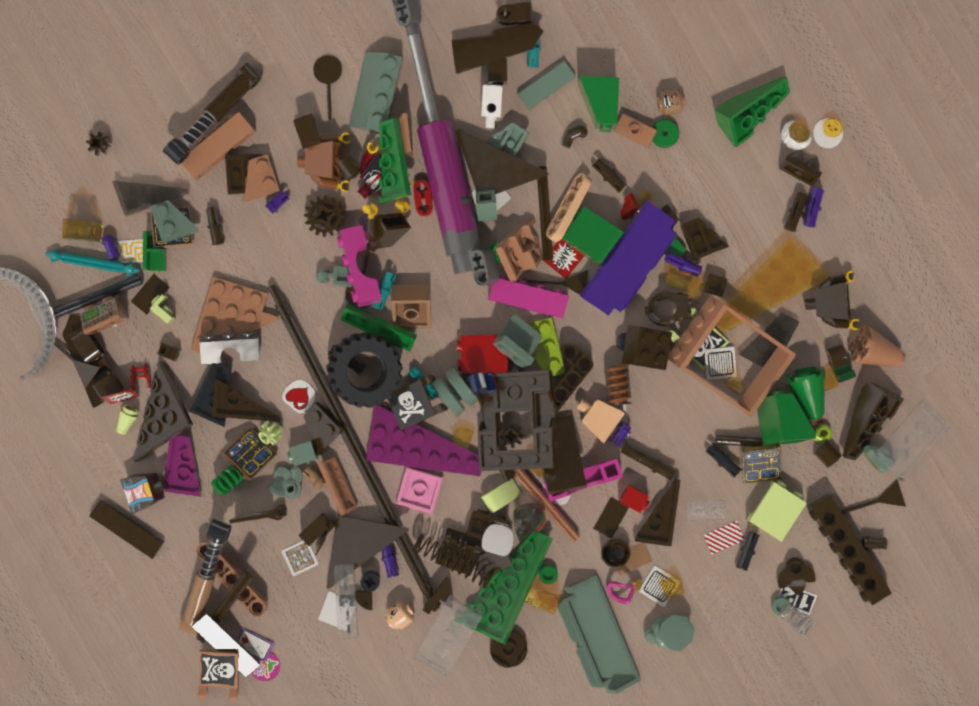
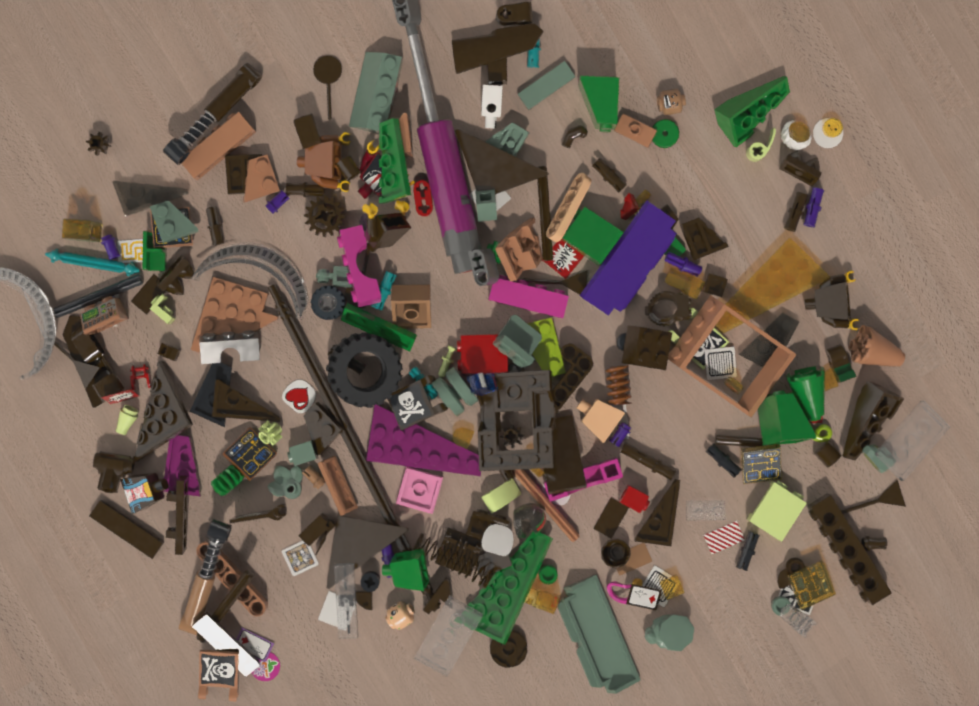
(111, 469): none -> dark brown piece
(169, 279): none -> dark brown tile
(179, 532): none -> dark brown hinge
(264, 258): none -> windscreen
(304, 189): none -> dark brown axle
(325, 297): none -> black wheel
(408, 570): none -> green torso
(446, 361): none -> yellowish green piece
(644, 597): none -> white sticker
(763, 149): none -> yellowish green panel
(811, 585): none -> clear yellow tile

